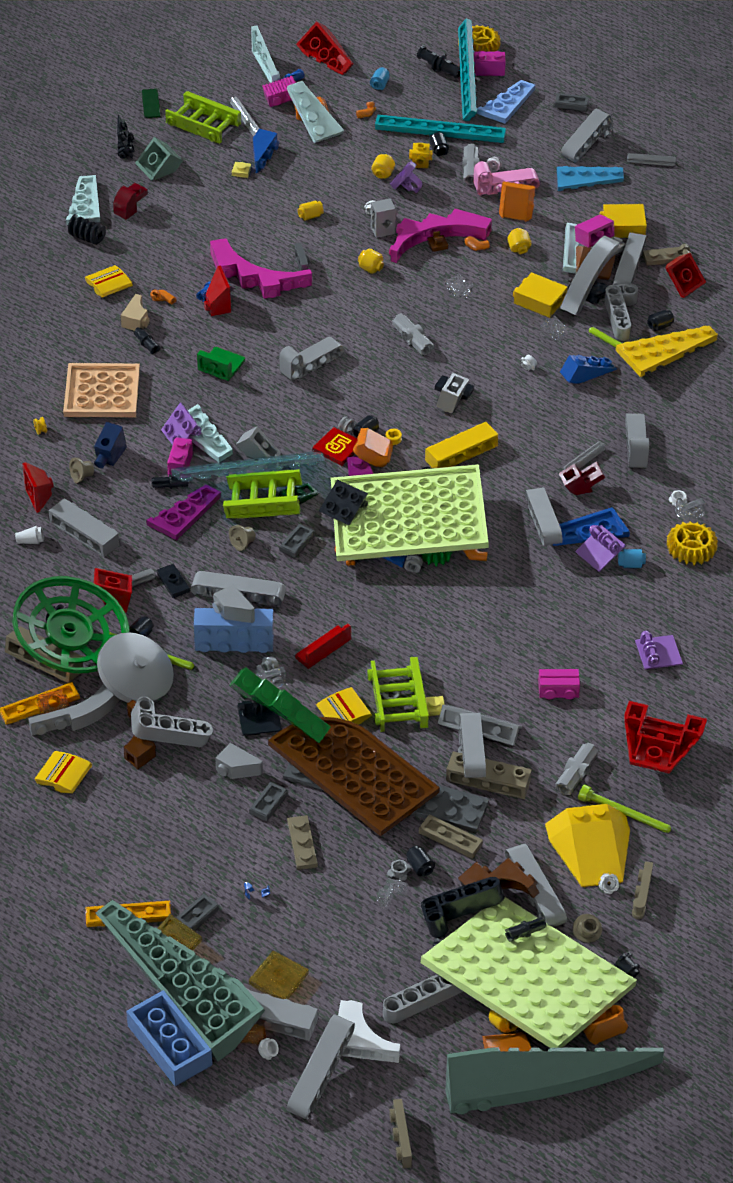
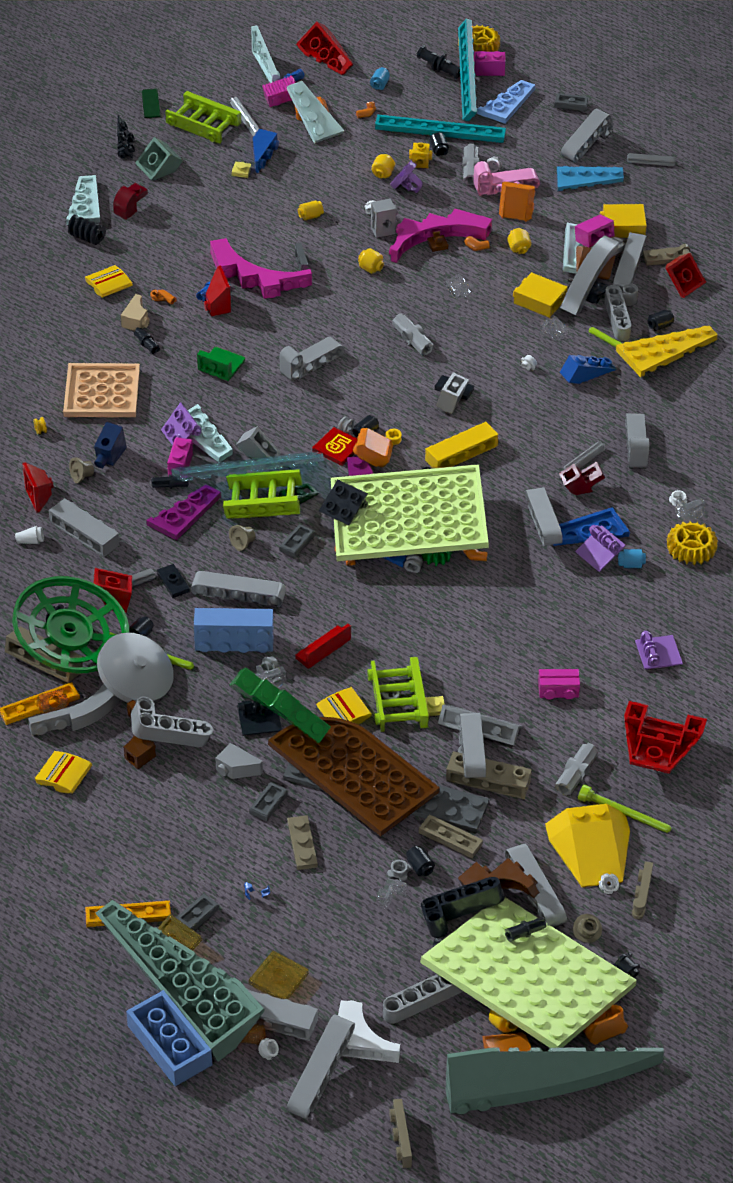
(233, 605): light grey slope -> none

